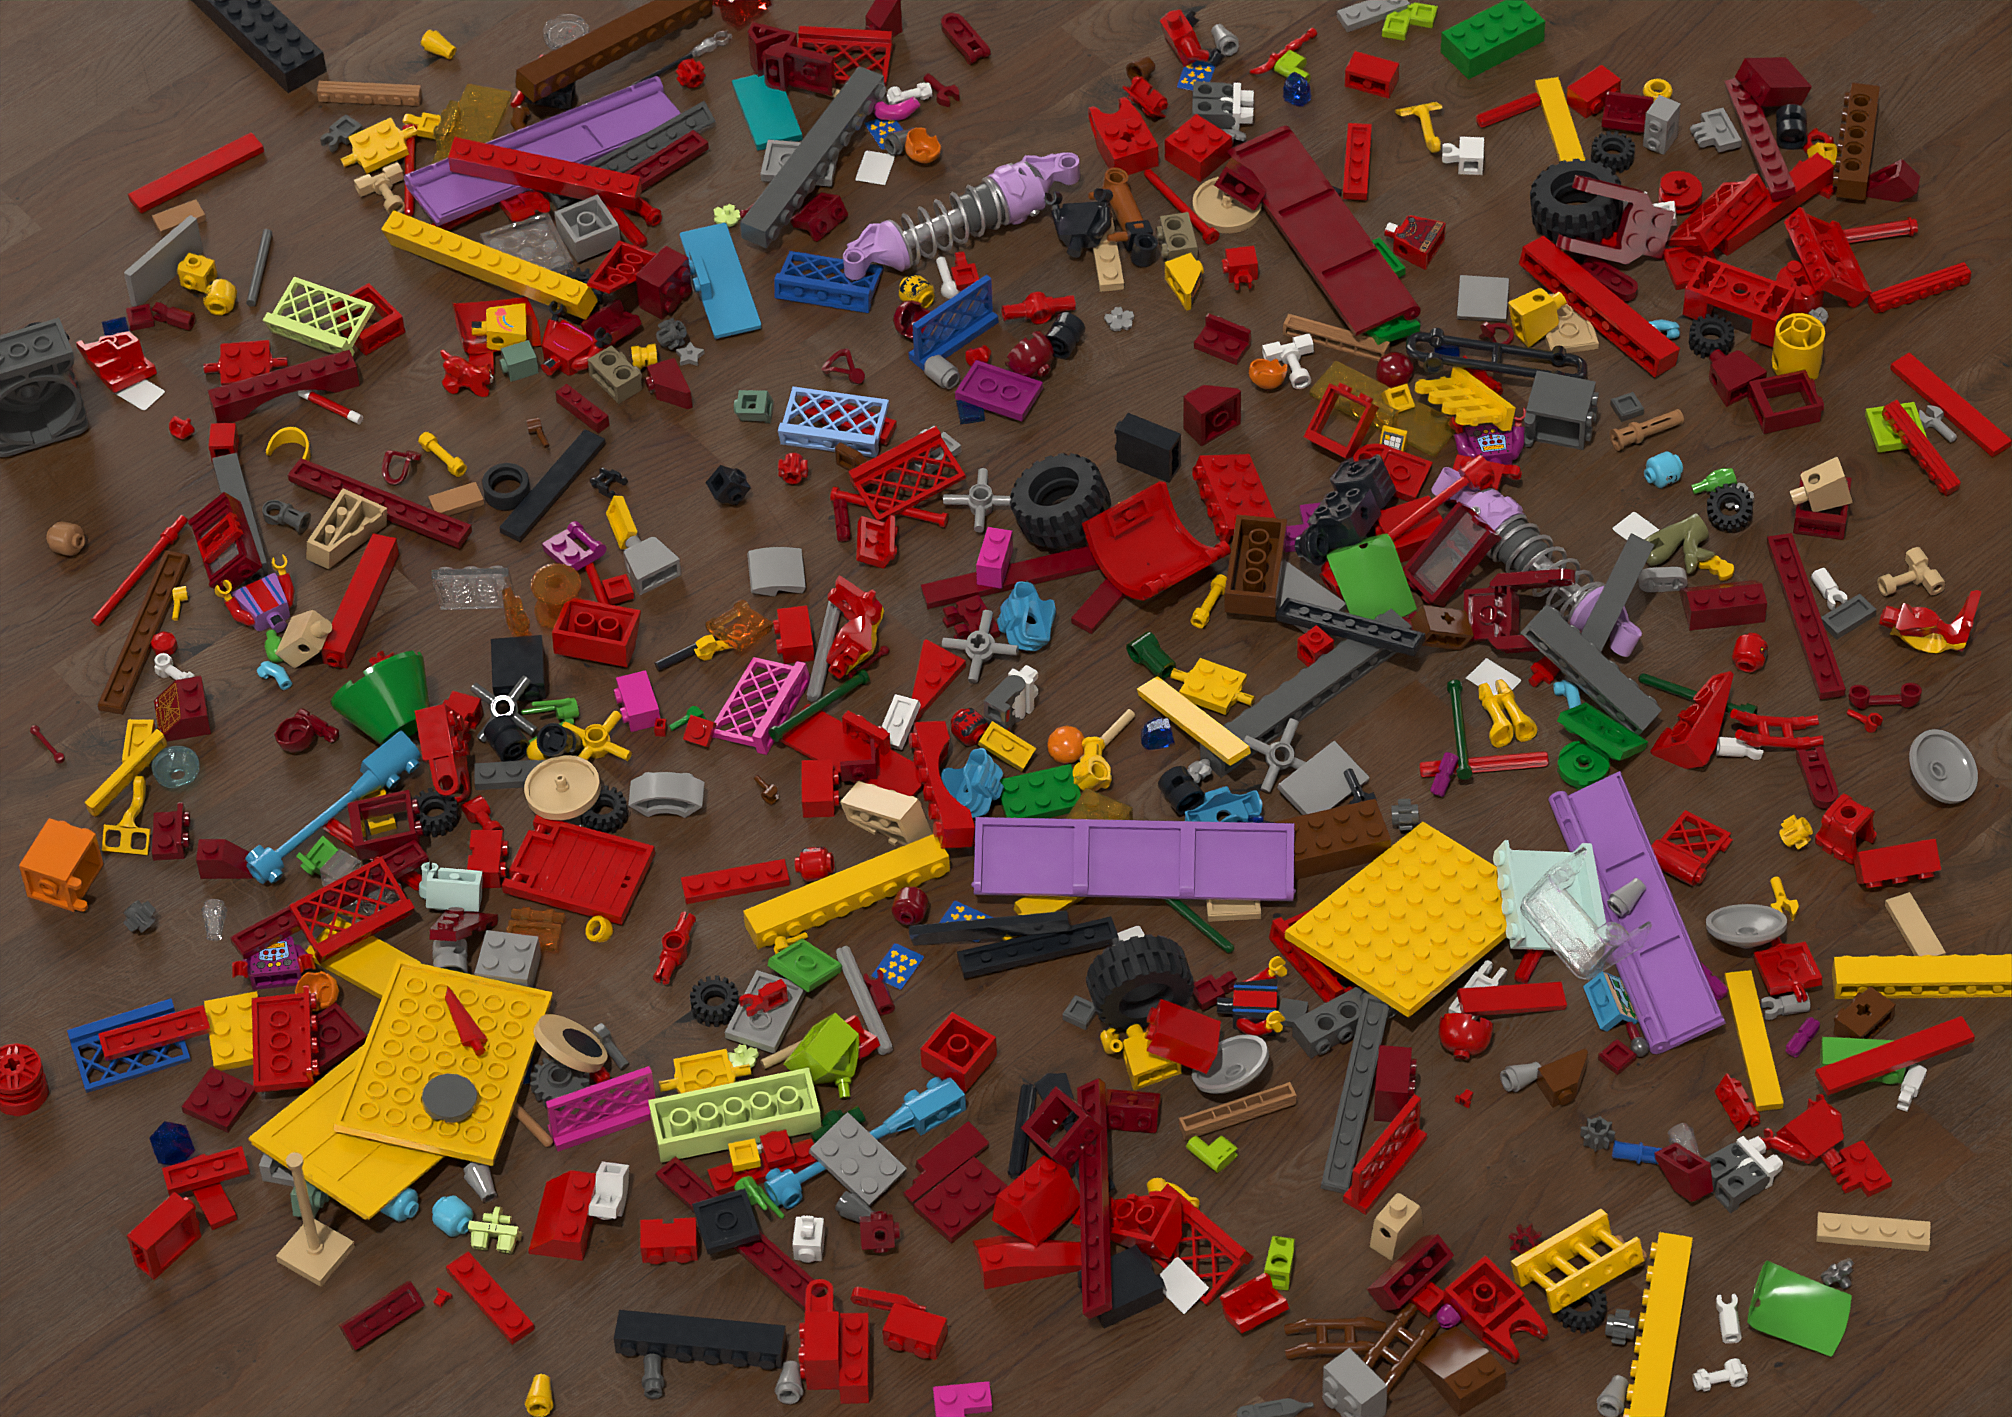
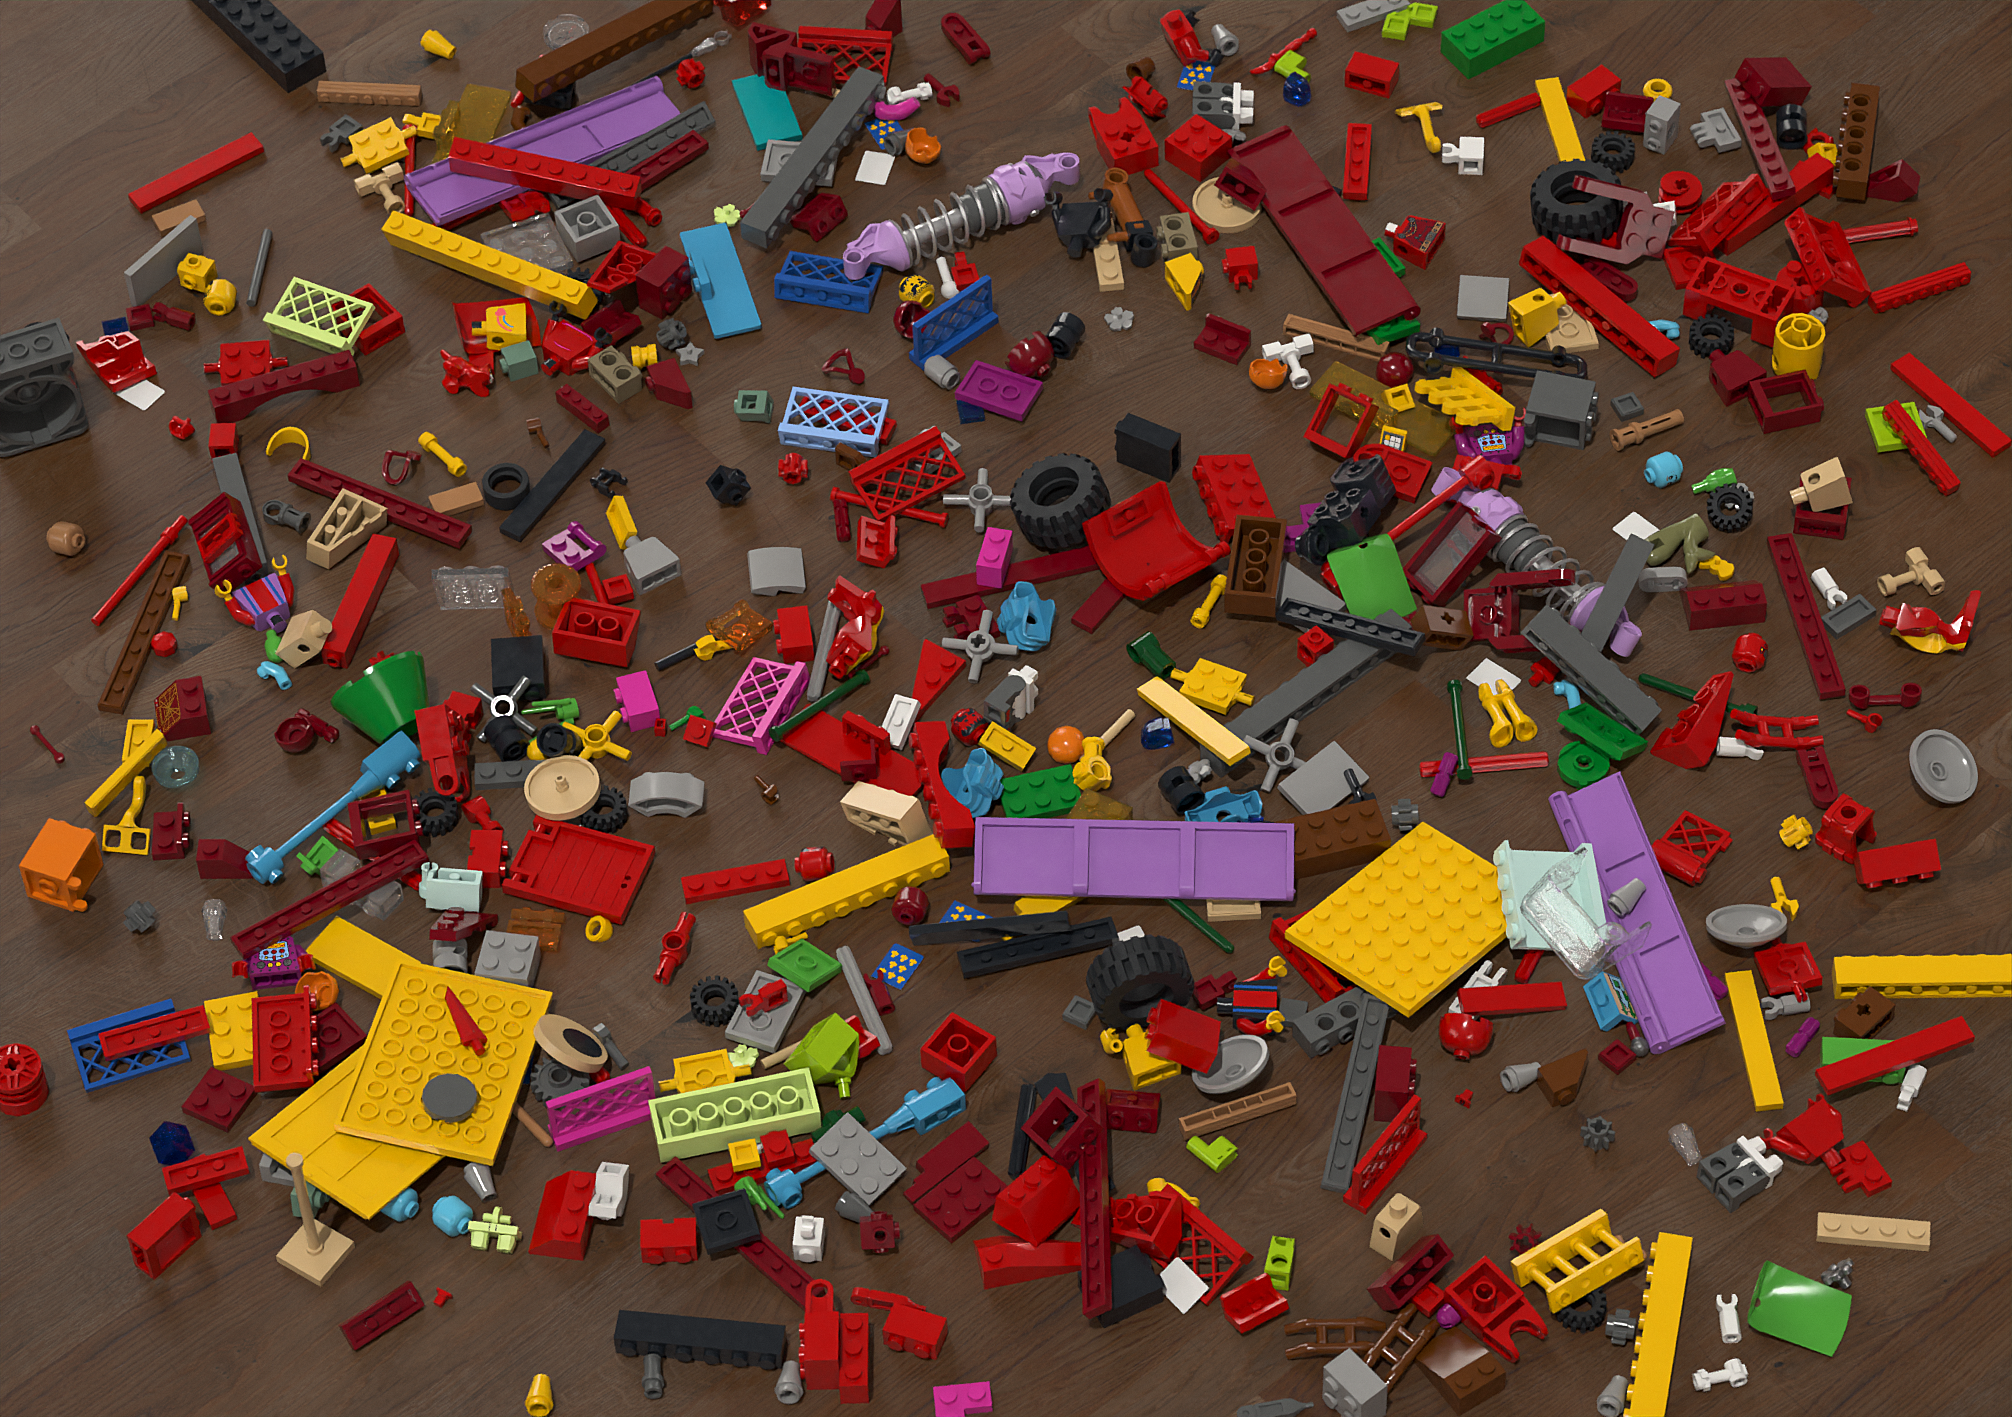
(165, 668): white bar -> none
(331, 406): red bar -> none
(361, 930): red fence -> none
(490, 1298): red plate -> none
(818, 788): red brick -> none
(981, 354): red piece -> none
(1038, 308): red pin -> none
(1211, 412): dark red slope -> none
(1413, 538): red brick -> none
(1634, 1152): blue axle -> none
(1685, 1171): dark red slope -> none
(1733, 1100): red hinge -> none
(1914, 926): tan tile -> none

